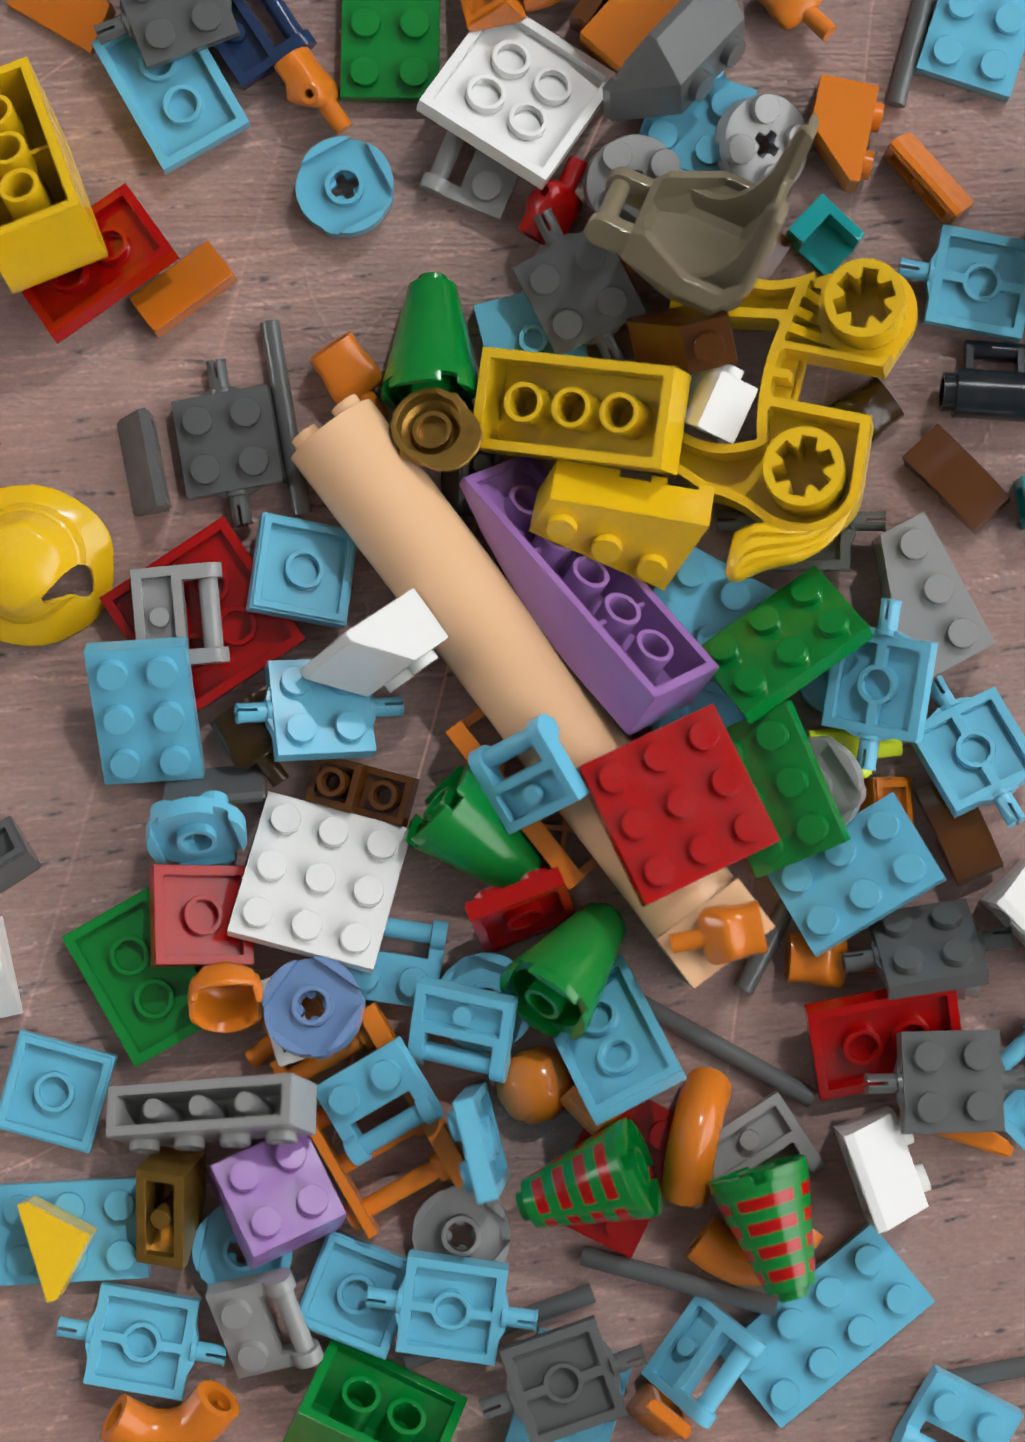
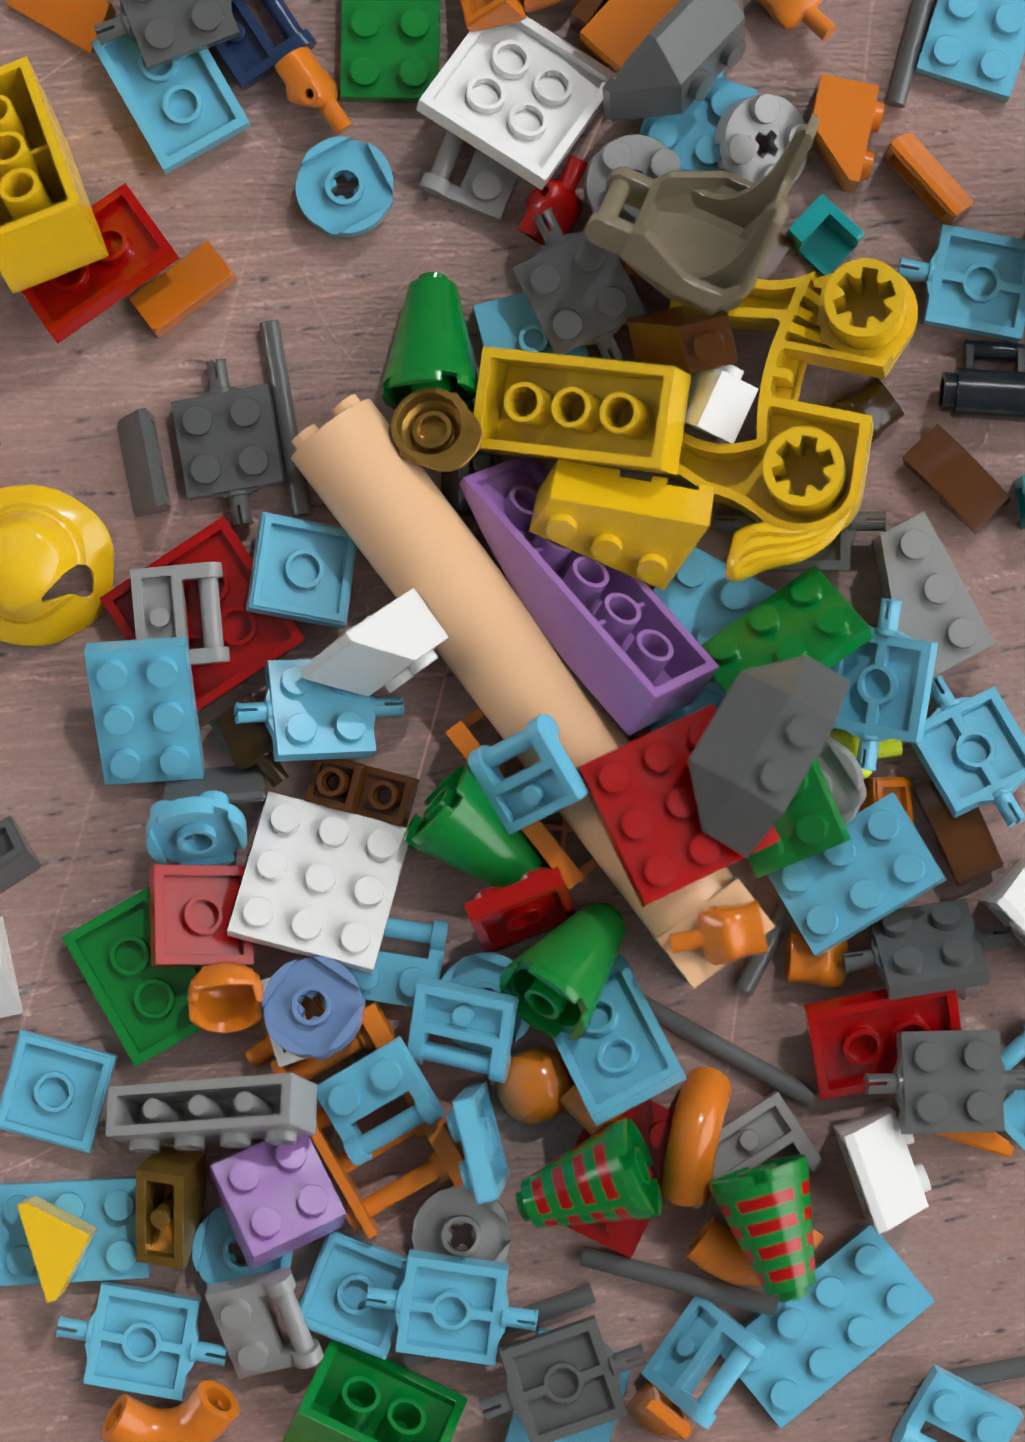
(348, 370): orange piece -> none
(762, 747): none -> dark grey wedge

